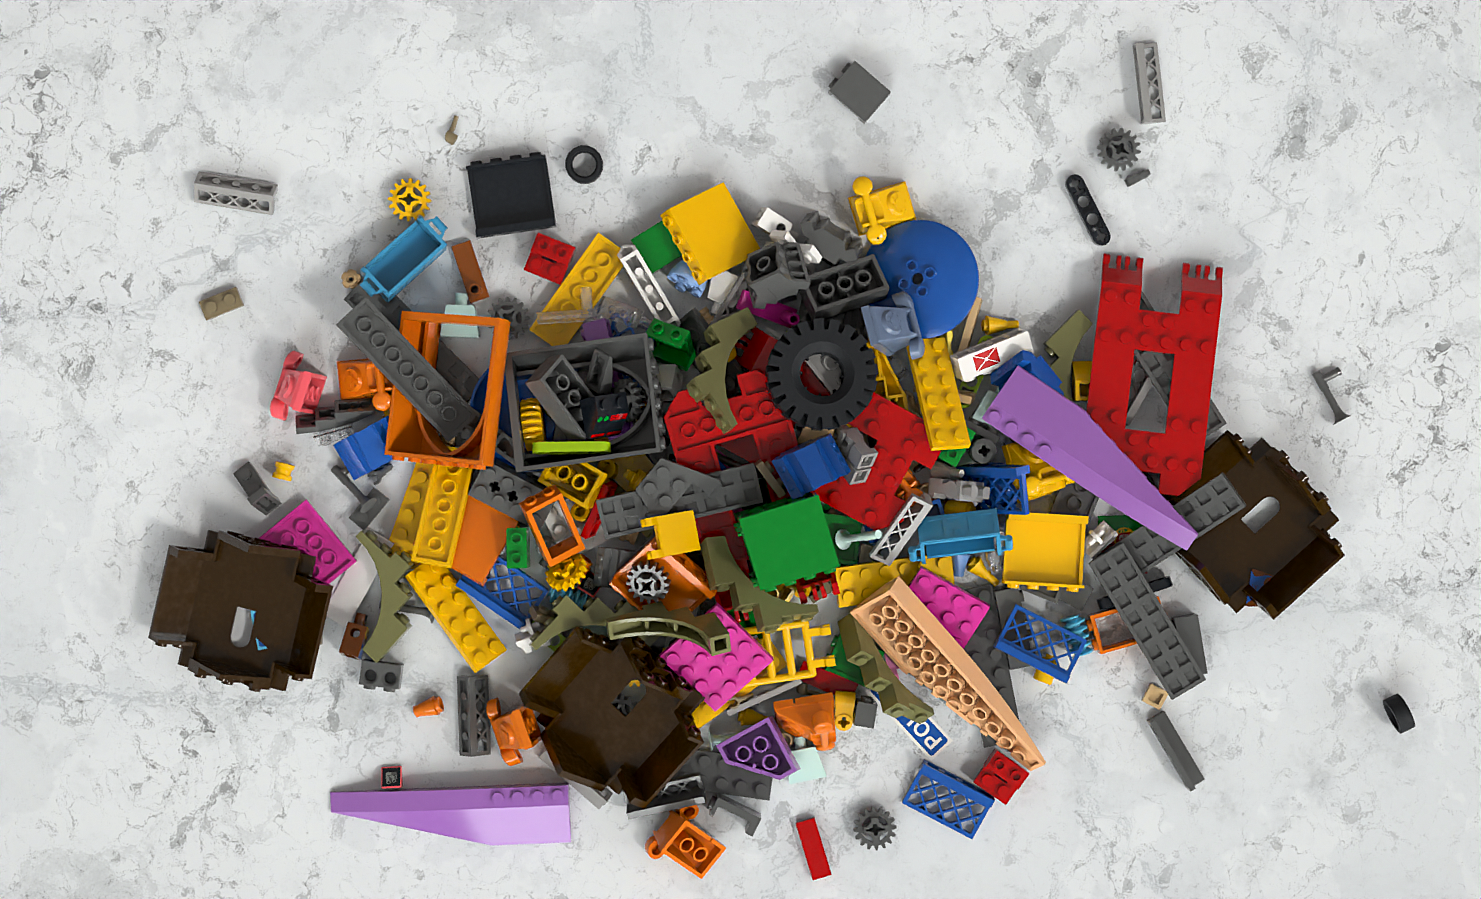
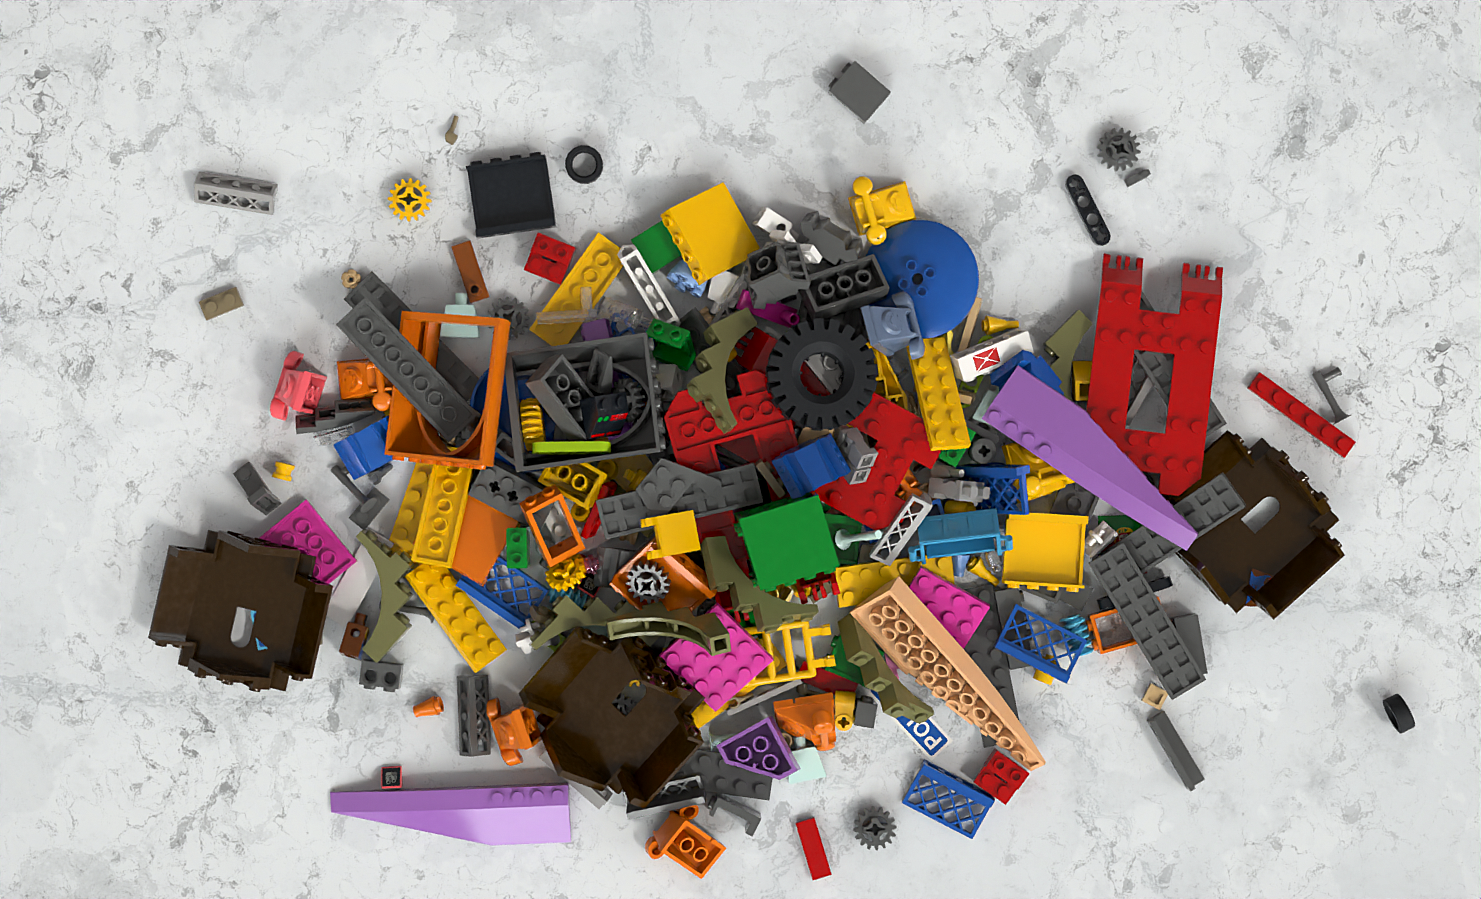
(404, 259): dark azure container -> none
(591, 564): none -> clear pink plate
(750, 717): yellow cone -> none
(1142, 83): light grey fence -> none
(1301, 415): none -> red plate

